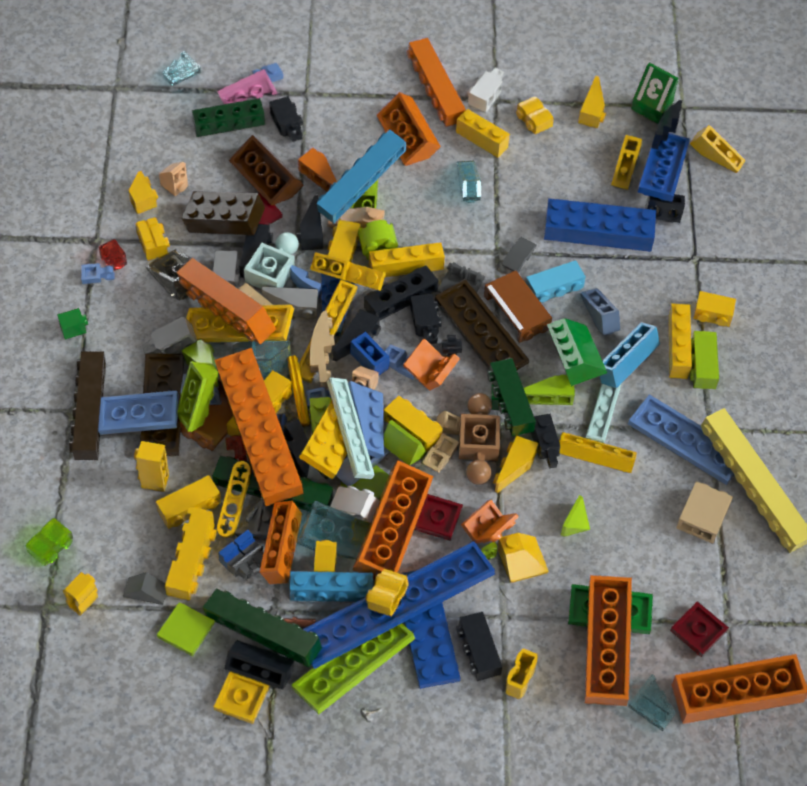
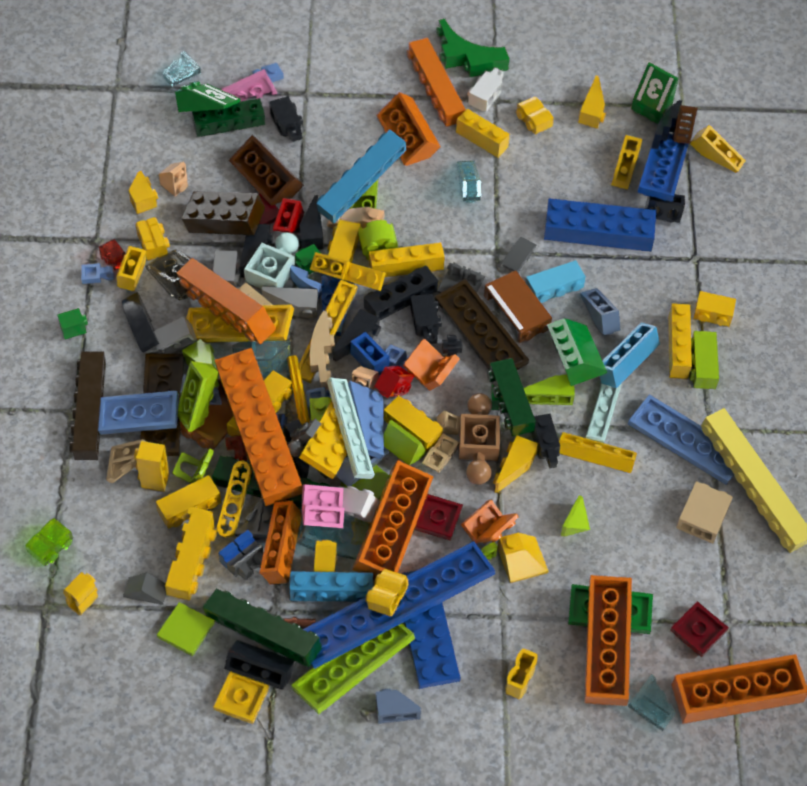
(121, 460): none -> tan wing
(131, 268): none -> yellow brick
(140, 322): none -> black slope
(202, 466): none -> lime piece
(203, 97): none -> green slope
(289, 216): none -> red slope
(301, 436): none -> dark grey plate
(304, 258): none -> green brick
(316, 168): orange slope -> none
(322, 506): none -> bright pink slope
(394, 381): none -> red brick
(395, 707): none -> sand blue slope
(473, 57): none -> green arch
(479, 646): black brick -> none
(684, 135): none -> reddish brown slope

